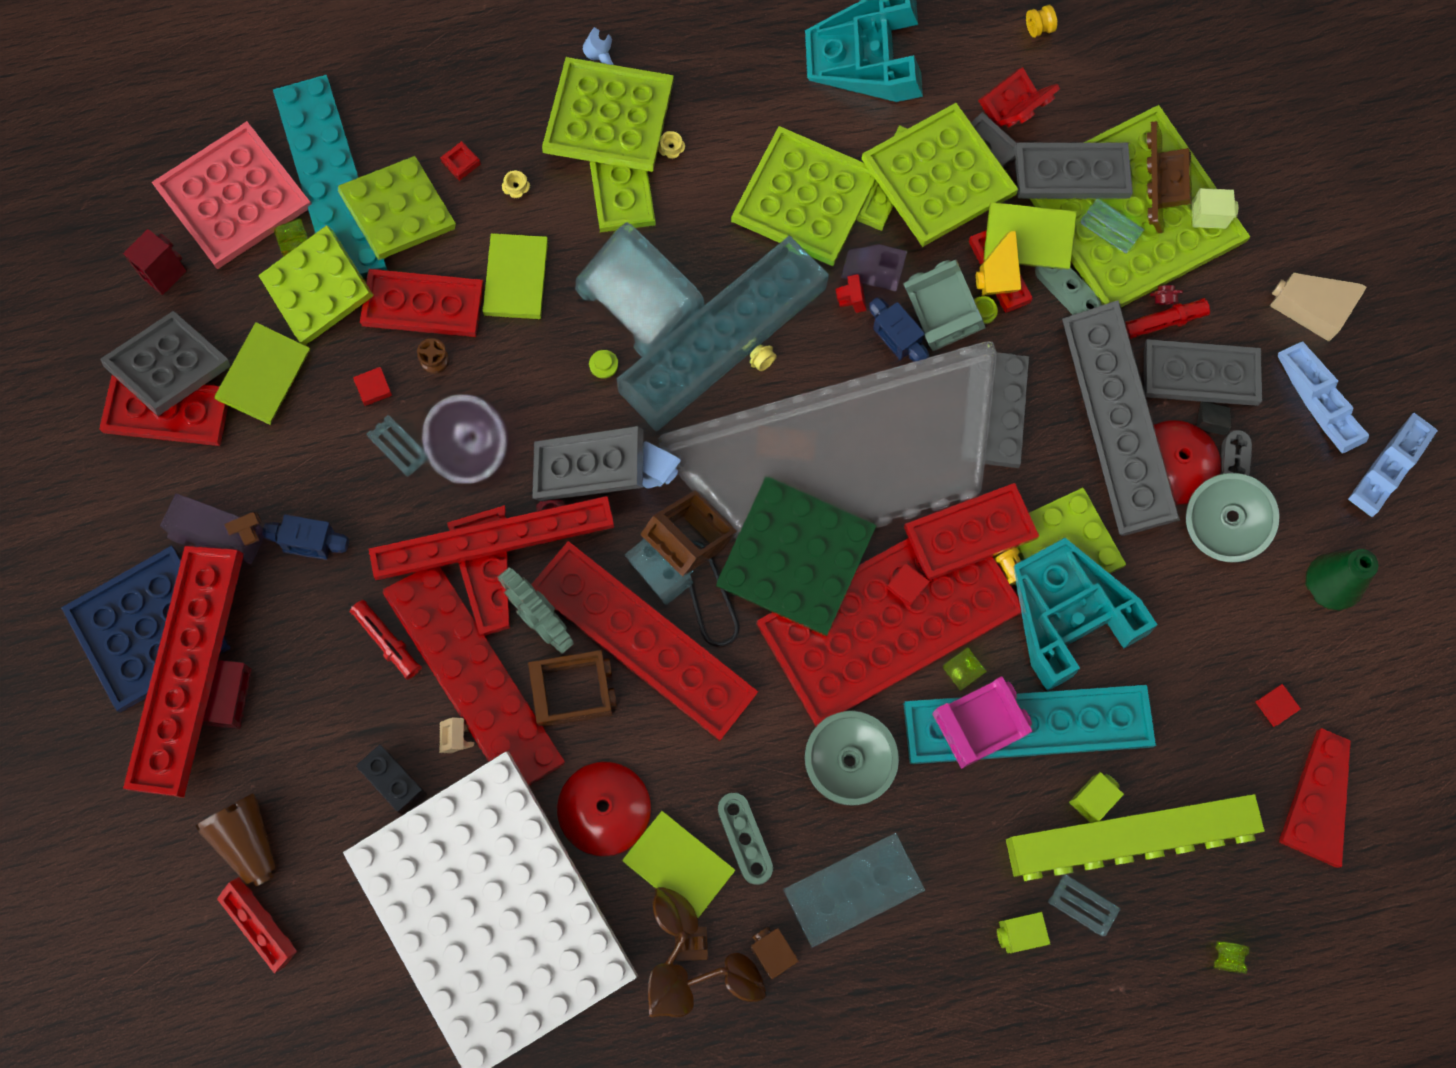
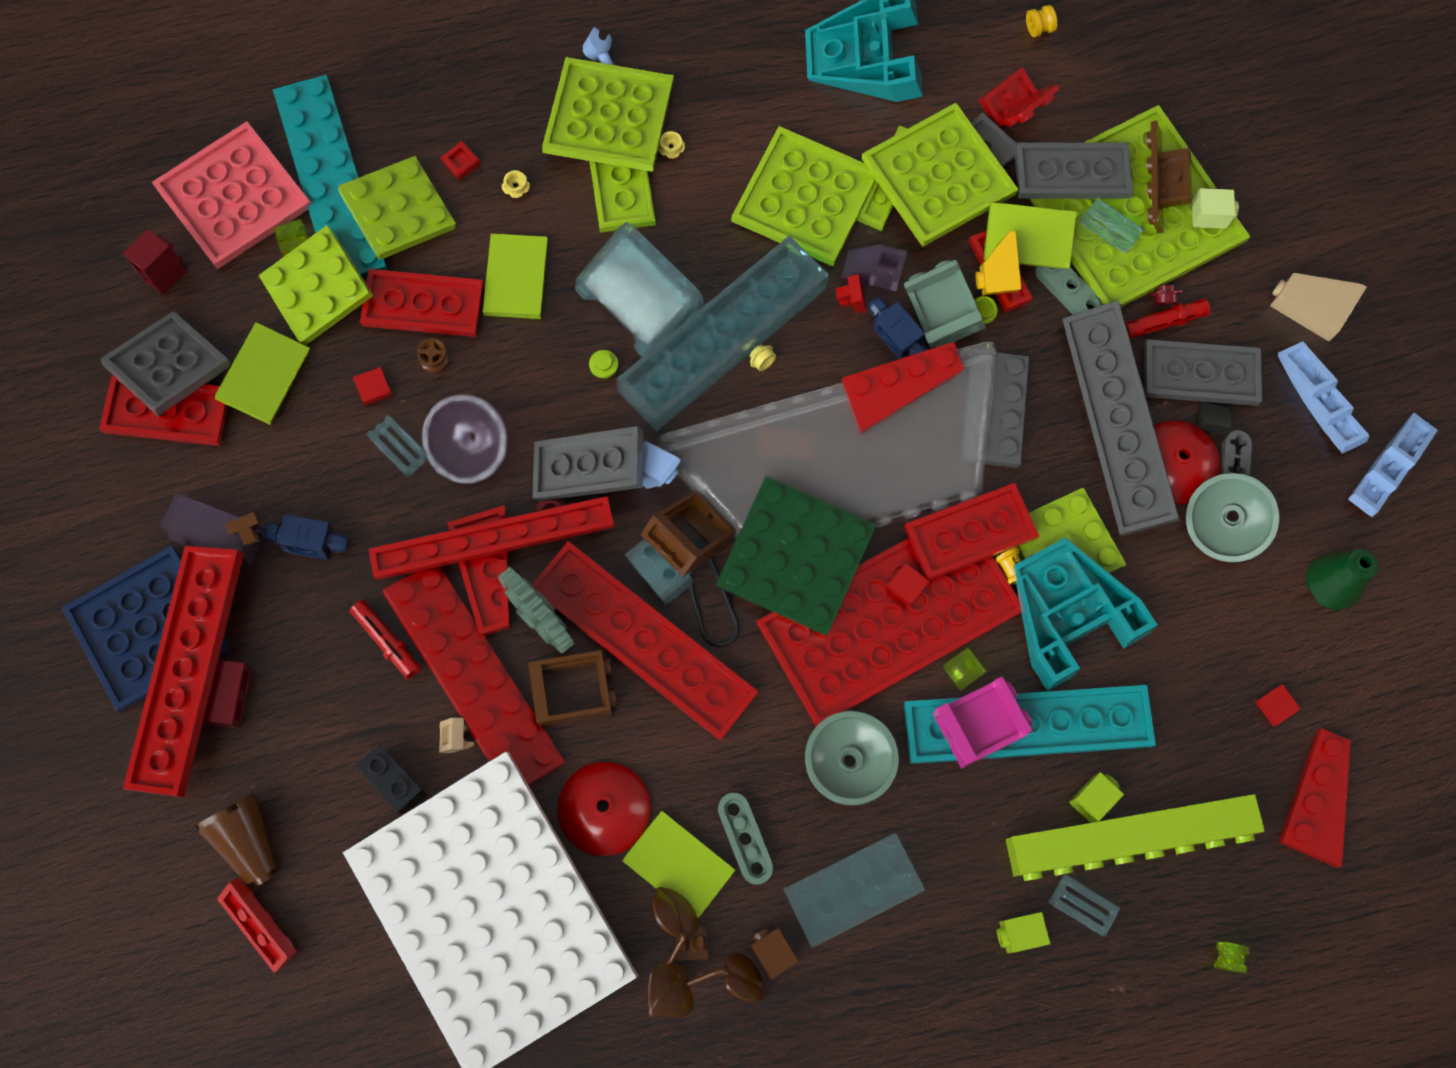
(891, 386): none -> red wing

